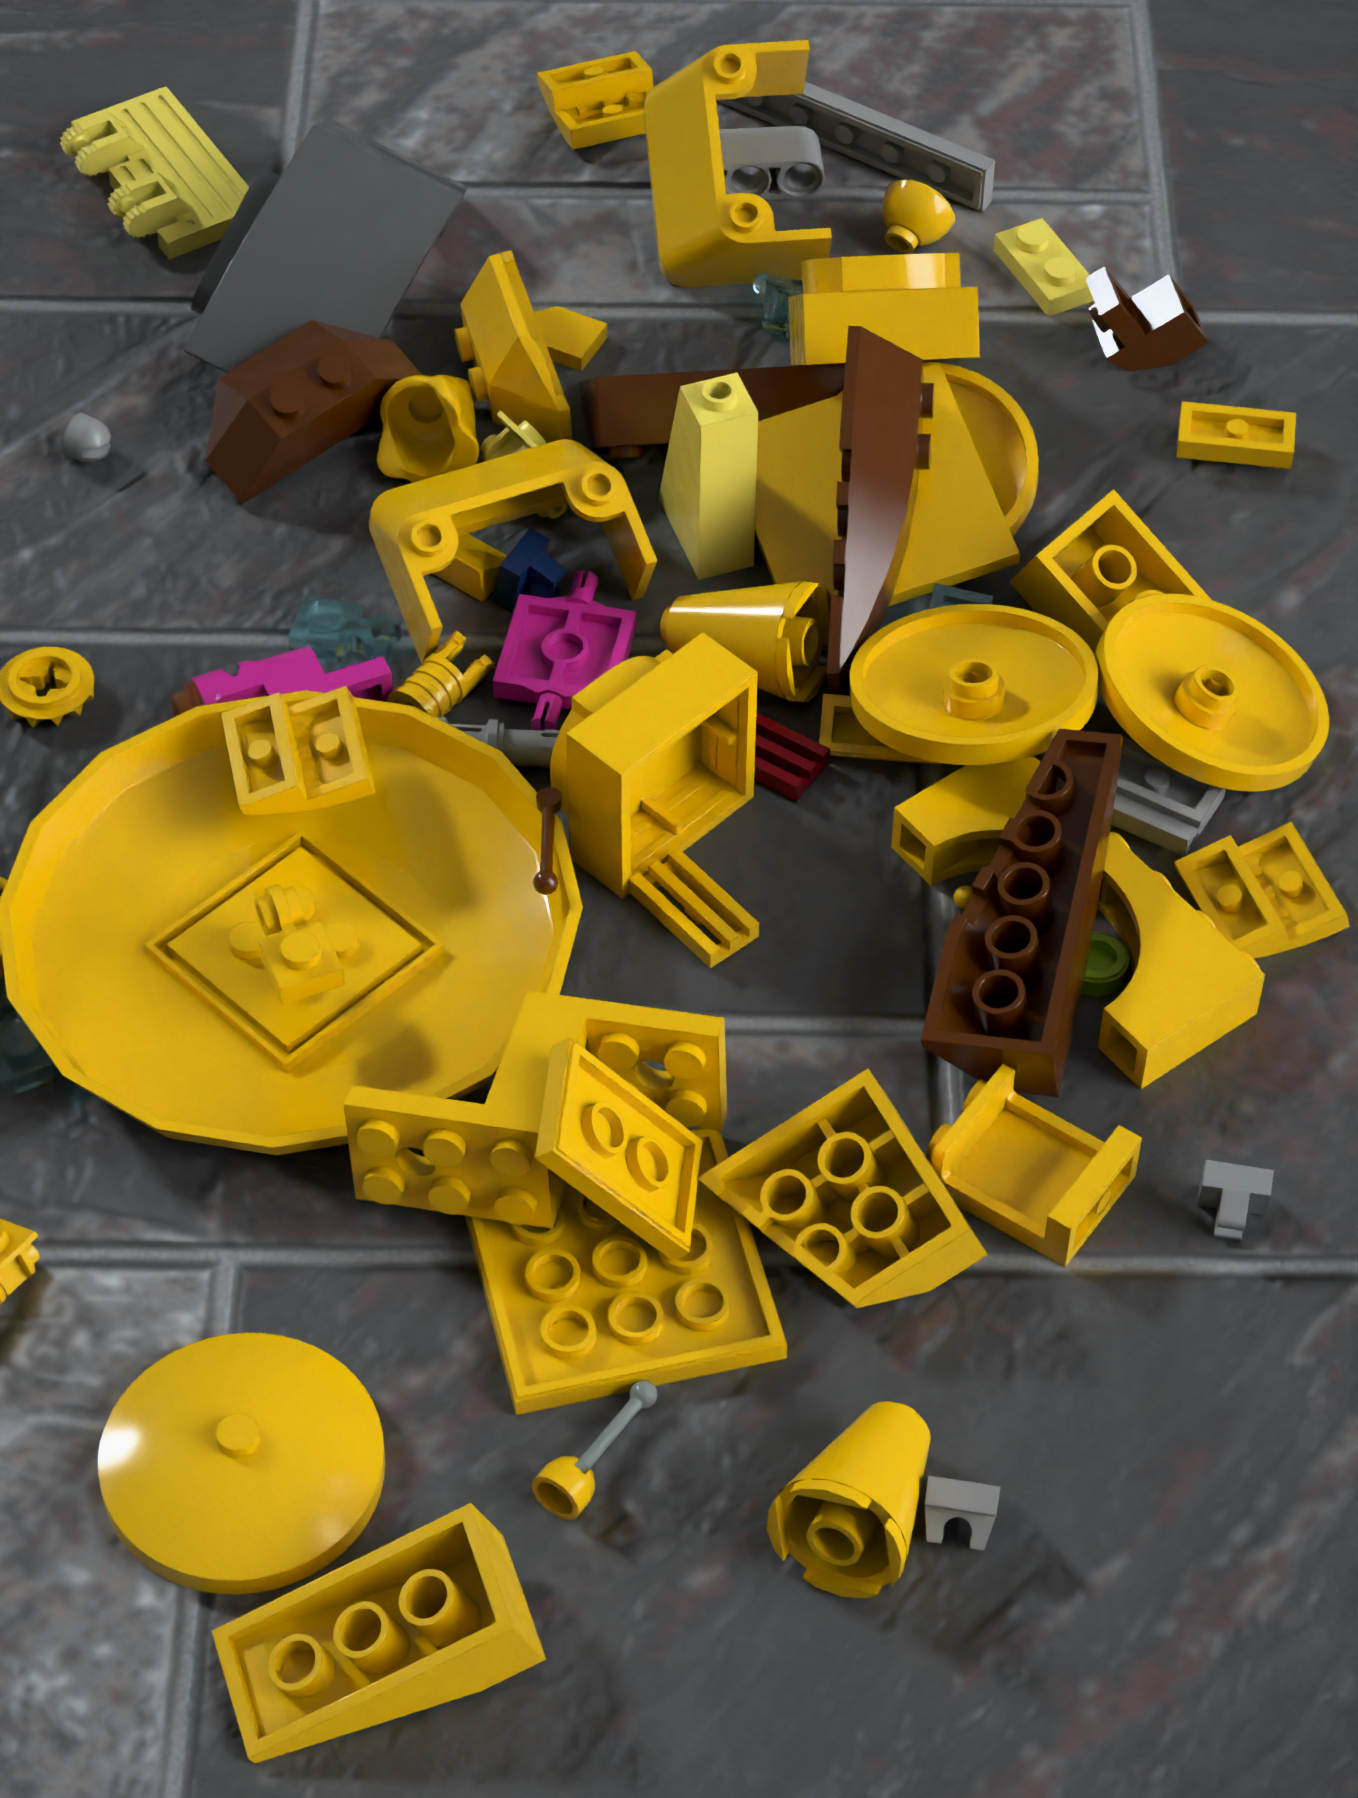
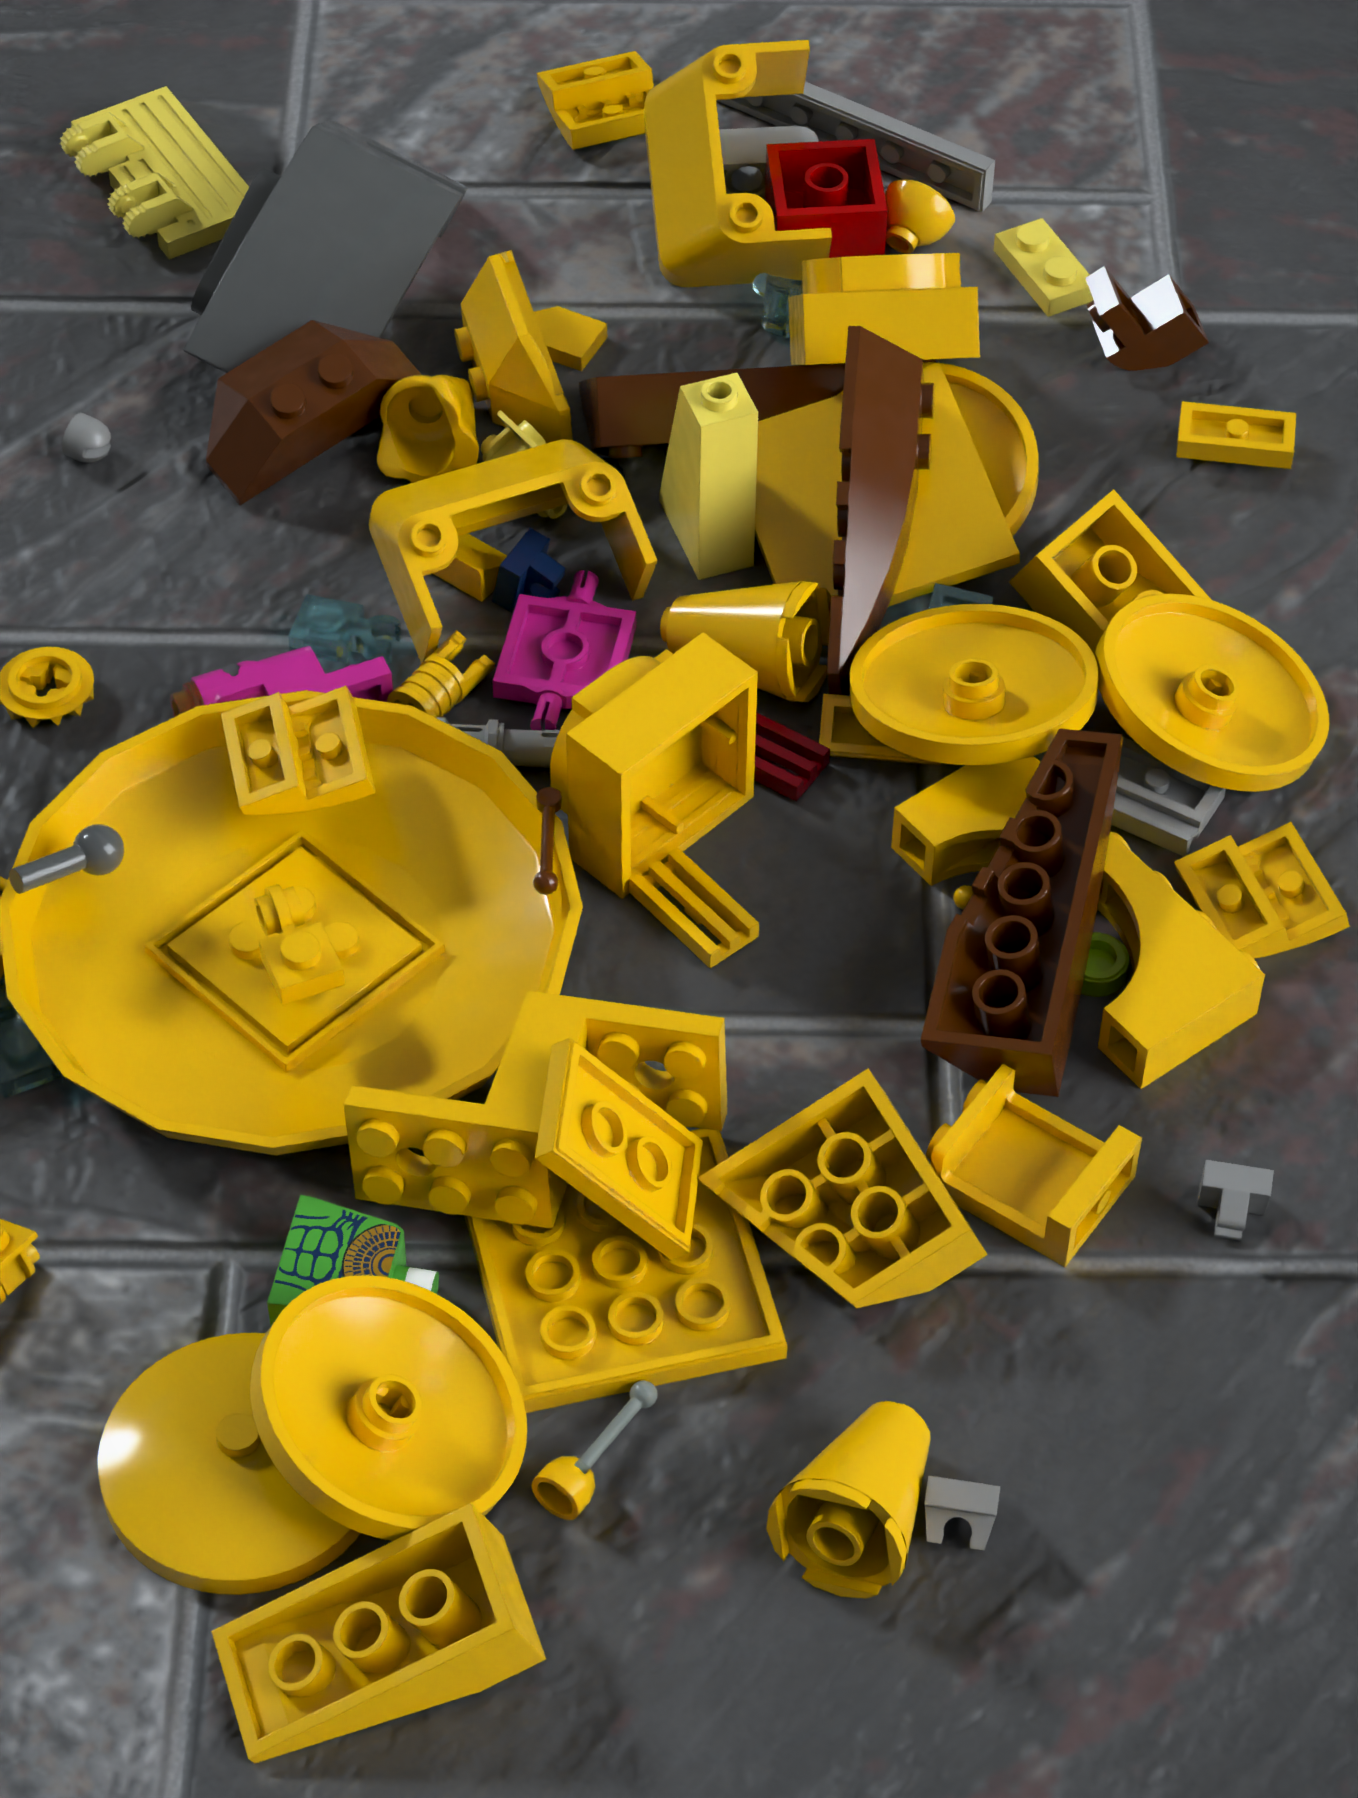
(94, 850): none -> dark grey bar
(339, 1243): none -> torso
(386, 1405): none -> yellow dish
(831, 188): none -> red brick

